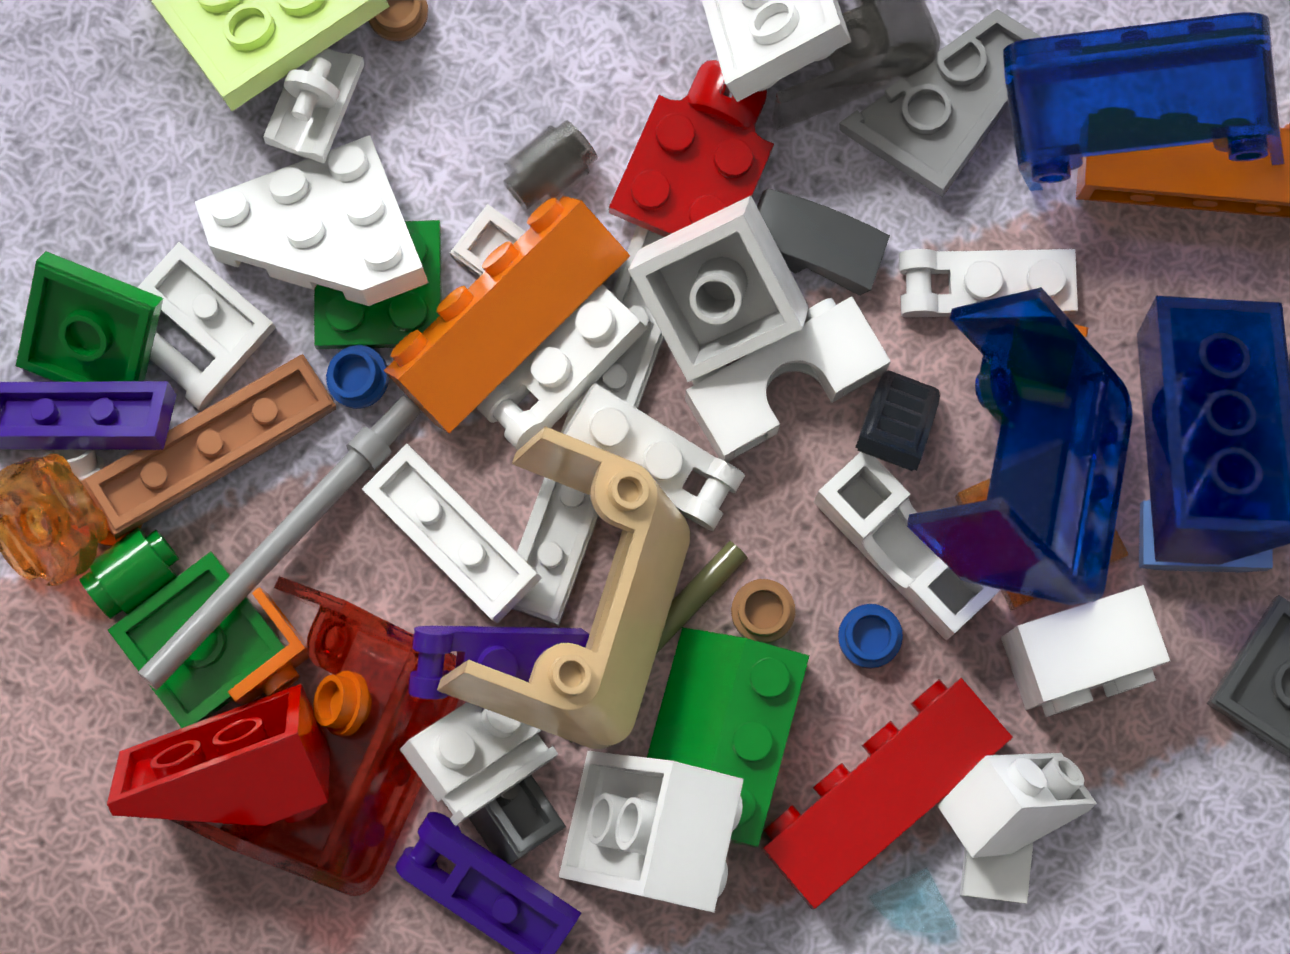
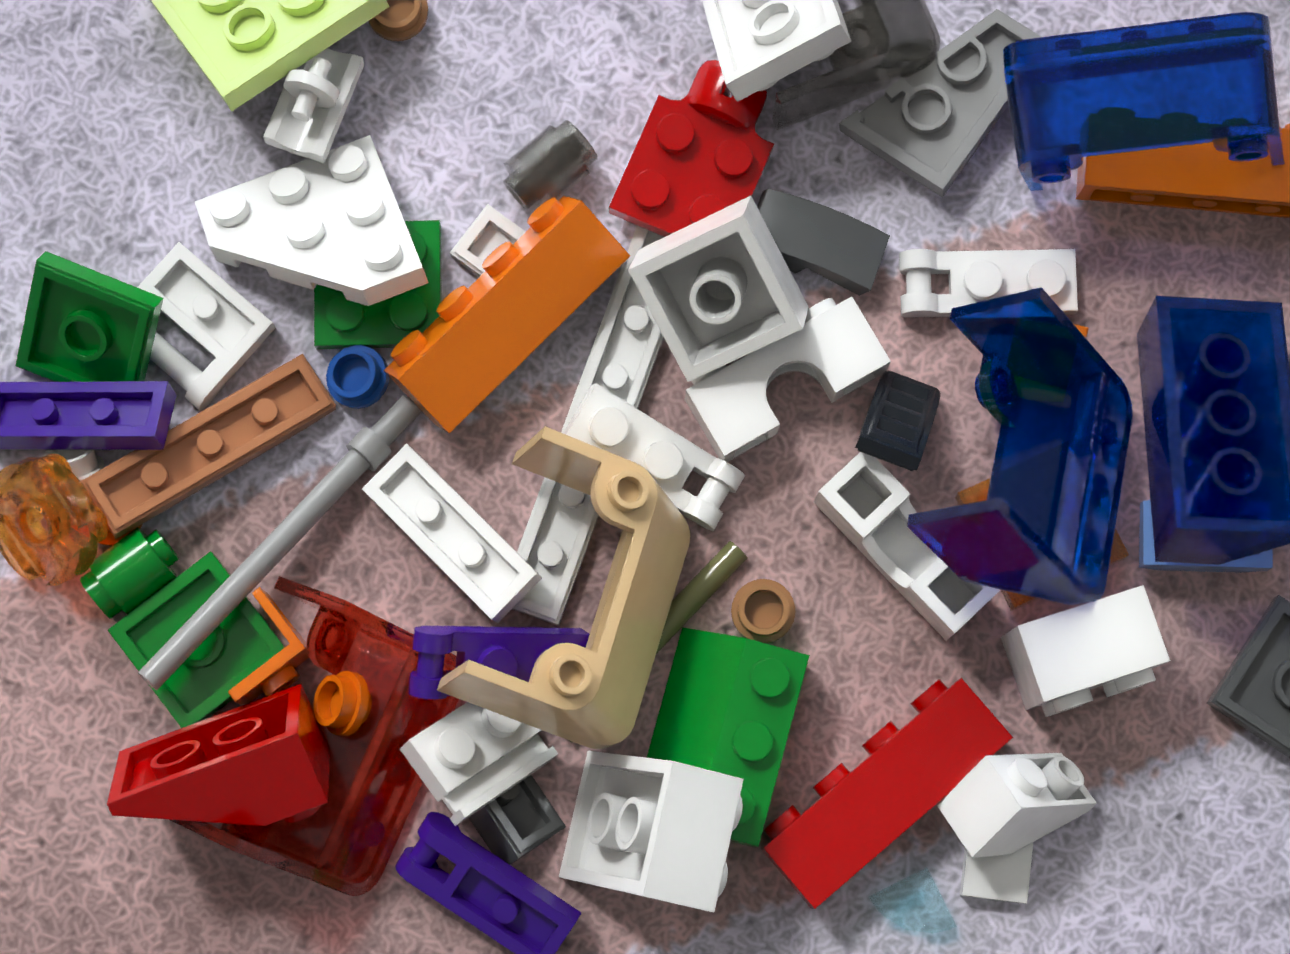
(563, 367): white plate -> none
(870, 636): blue plate -> none

